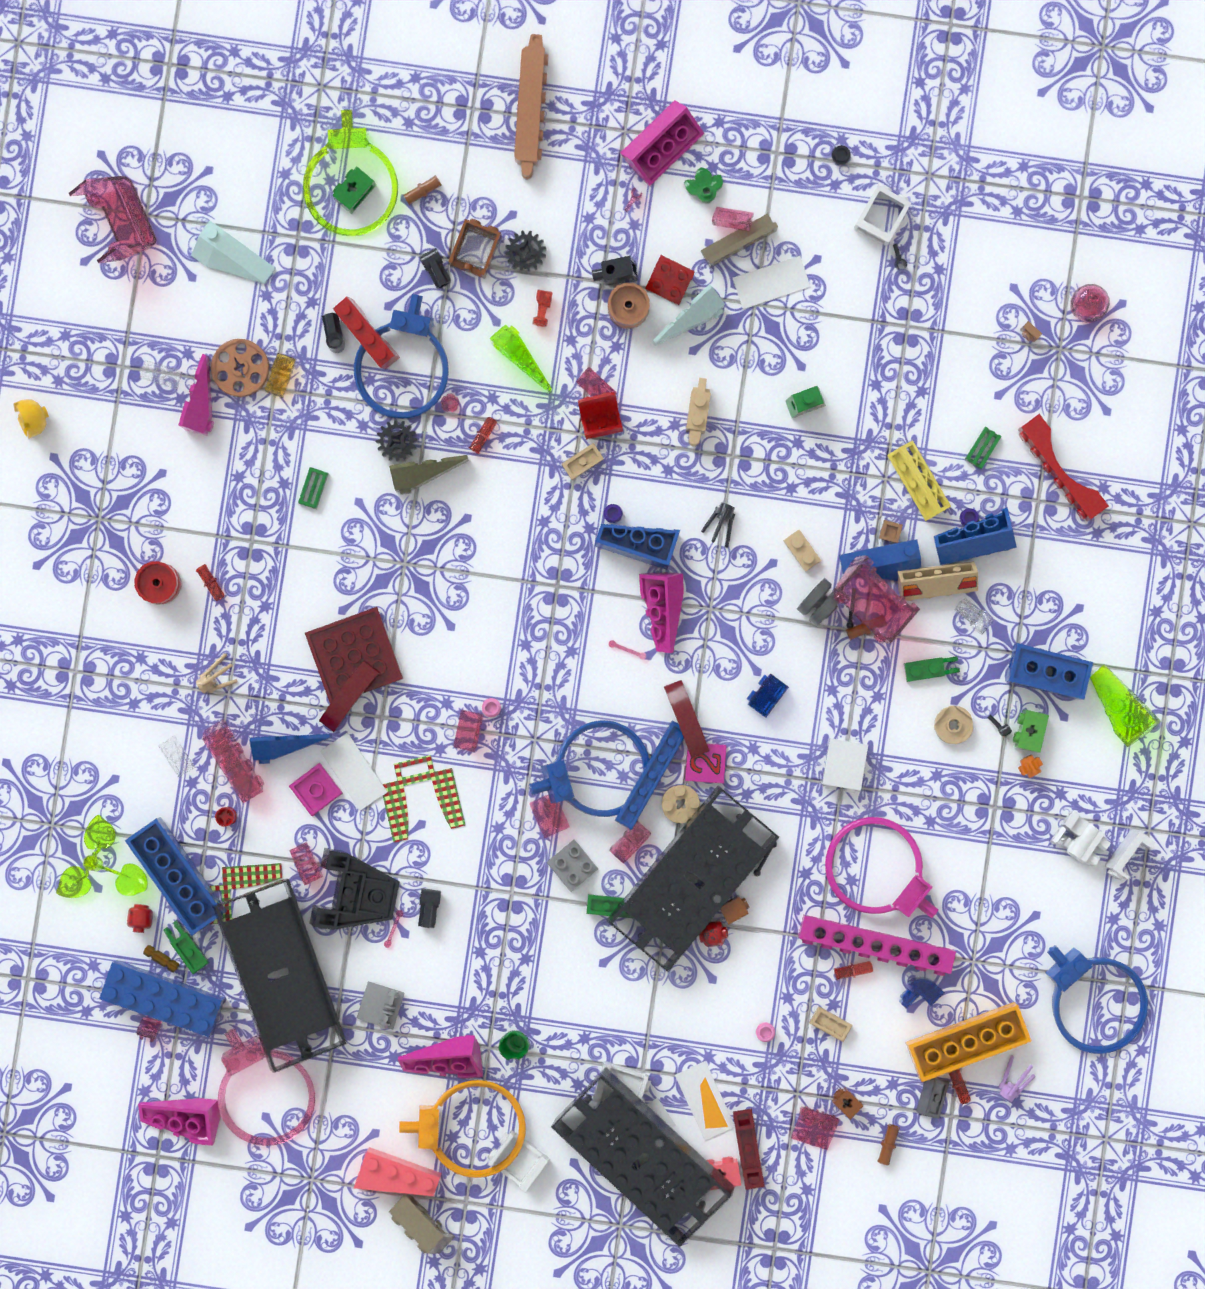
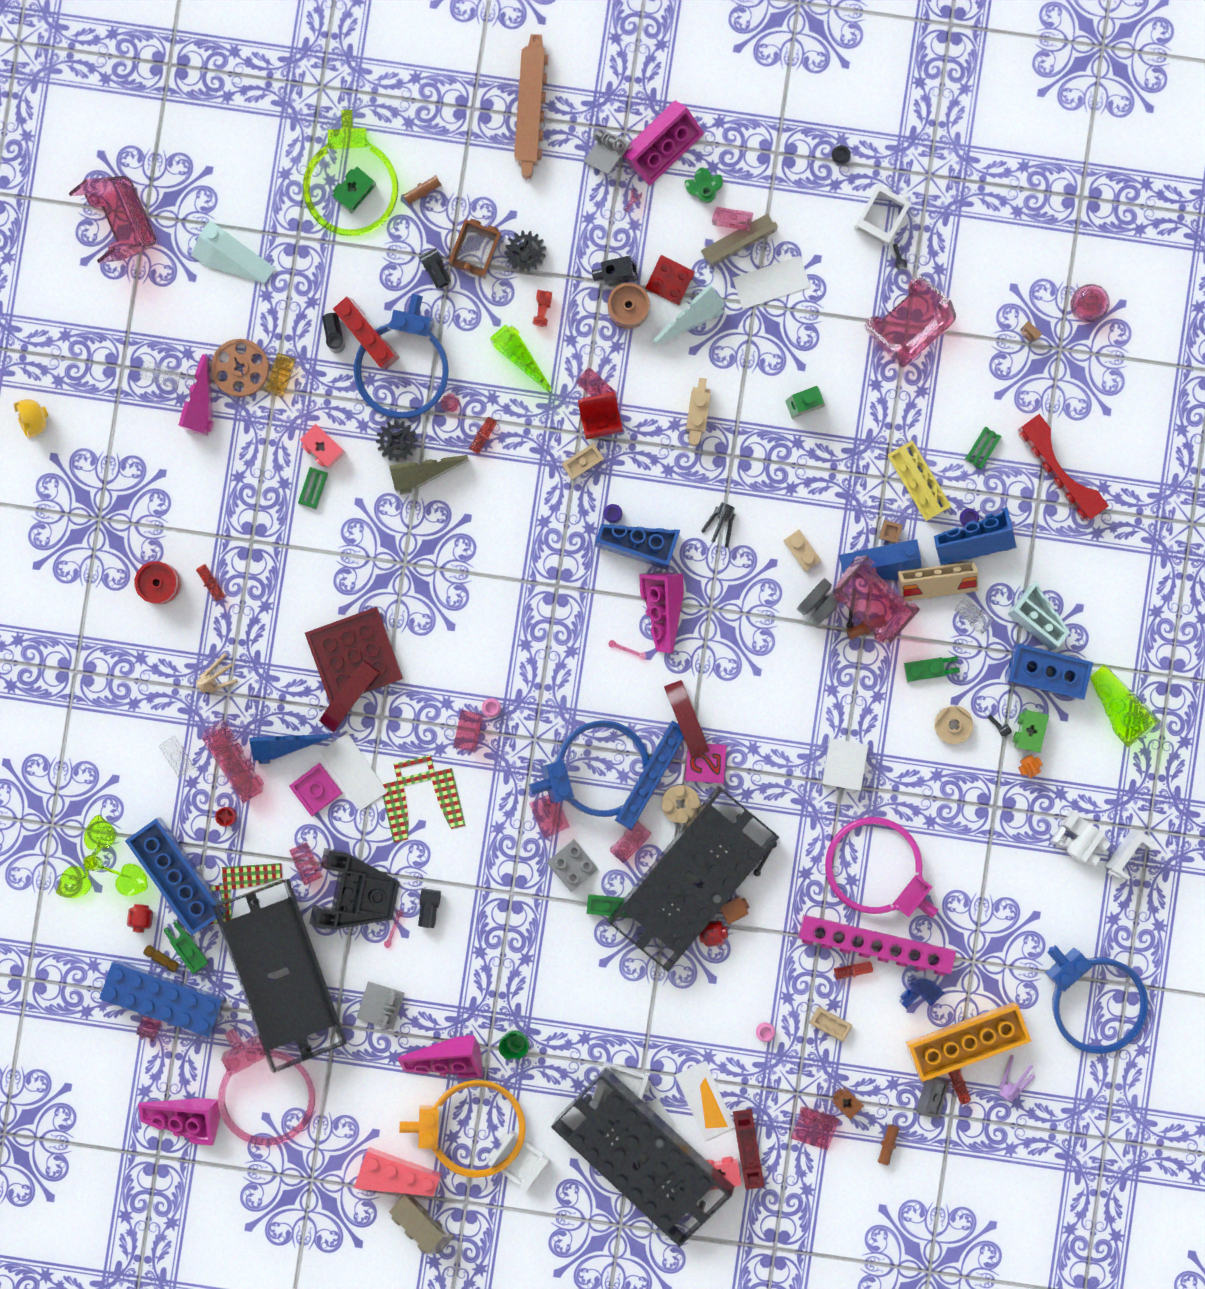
(332, 450): none -> coral brick
(606, 151): none -> light grey hinge
(767, 695): clear blue brick -> none
(913, 322): none -> clear pink windscreen
(1039, 618): none -> light aqua wedge

